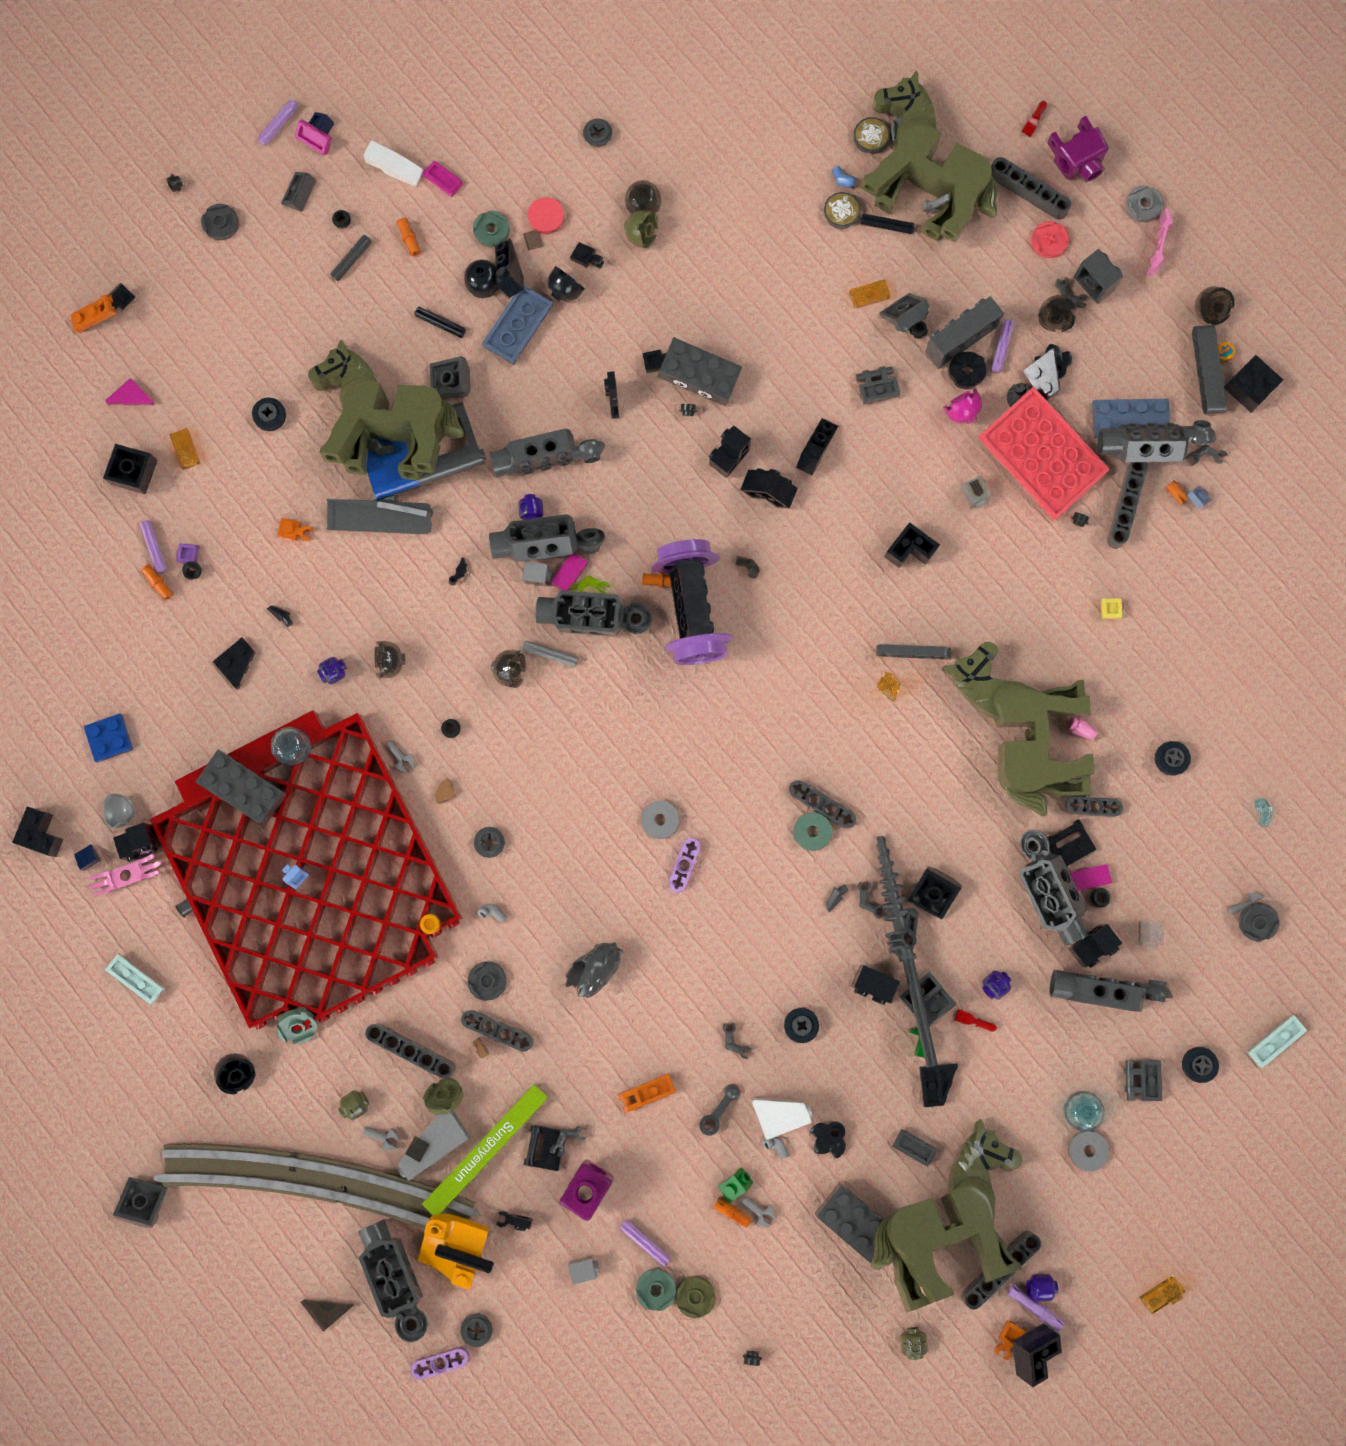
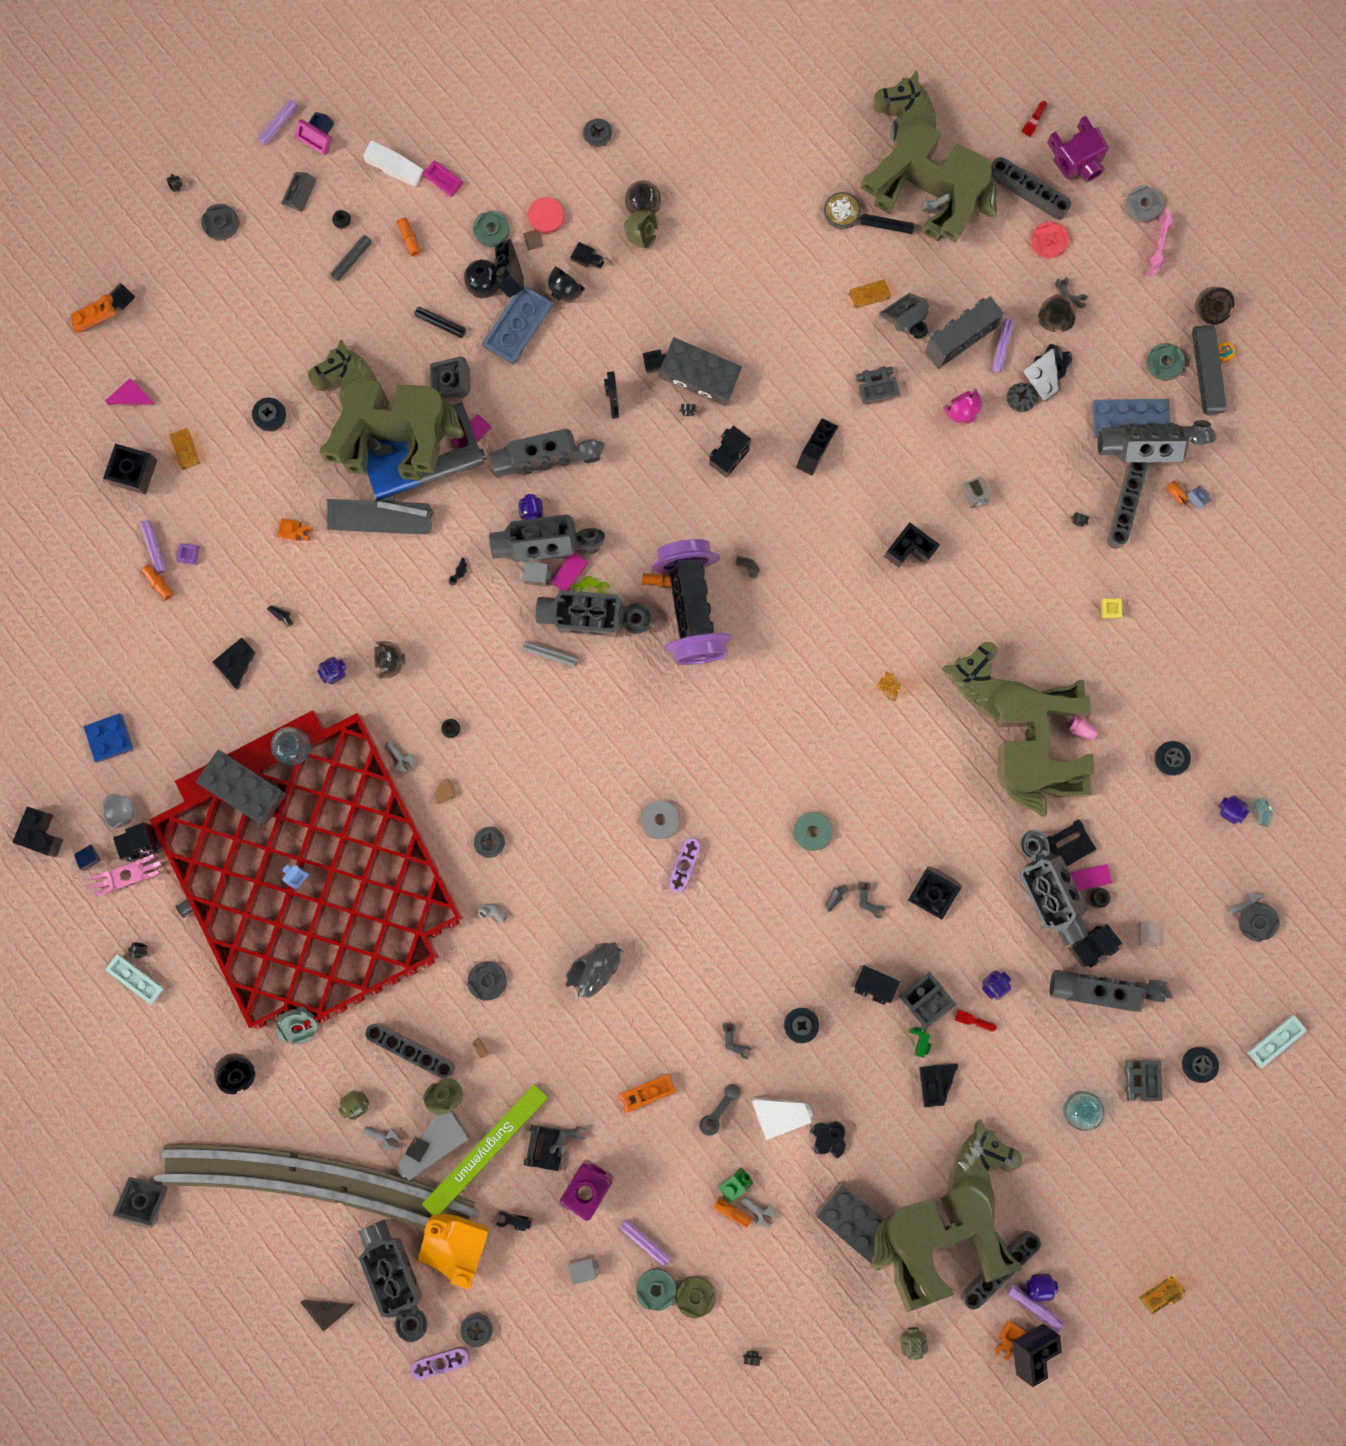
(137, 949): none -> pearl dark grey plate
(189, 574): pearl dark grey plate -> none
(430, 924): light orange tile -> none
(464, 1258): black axle -> none
(479, 427): none -> dark pink tile
(496, 1033): dark grey beam -> none
(508, 668): clear smoke cylinder -> none
(769, 486): black brick -> none
(776, 1144): light grey arm -> none
(820, 807): dark grey beam -> none
(843, 179): medium blue arm -> none
(871, 135): tile -> none
(902, 944): dark grey piece -> none
(910, 651): dark grey beam -> none
(914, 1147): dark grey plate -> none
(959, 376): black plate -> none
(1043, 453): coral plate -> none
(1098, 276): dark grey brick -> none
(1099, 1156): light grey tile -> none
(1107, 812): dark grey beam -> none
(1162, 371): none -> sand green tile
(1206, 449): dark grey arm -> none
(1233, 809): none -> dark purple head
(1253, 383): black brick -> none

